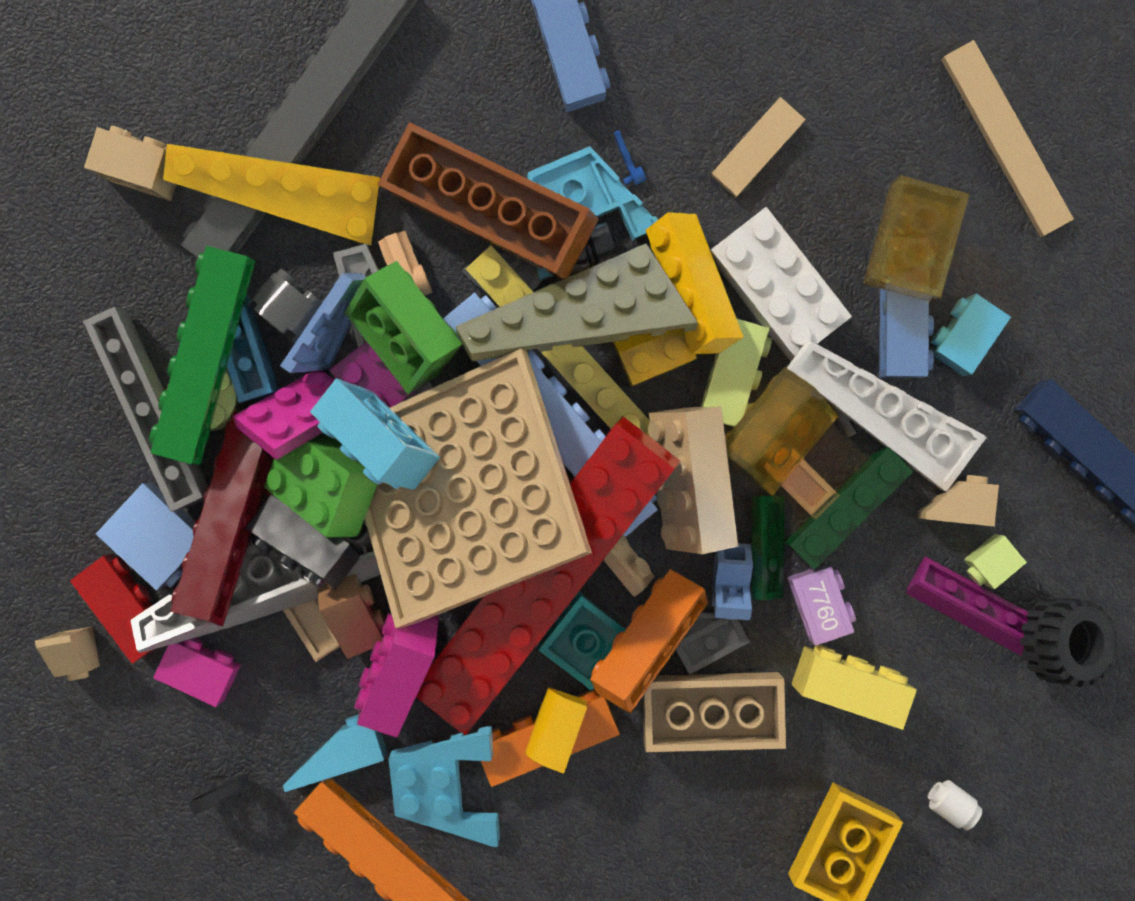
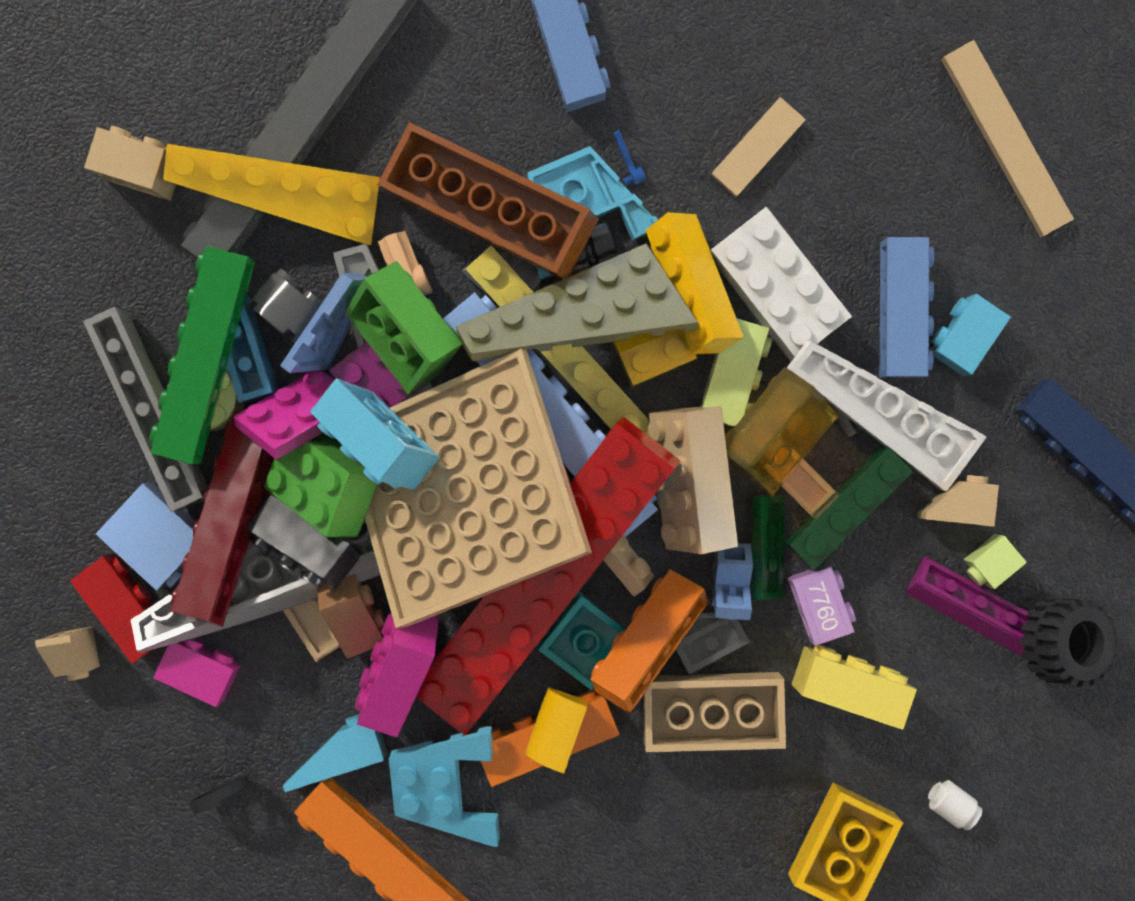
(916, 238): clear yellow brick -> none

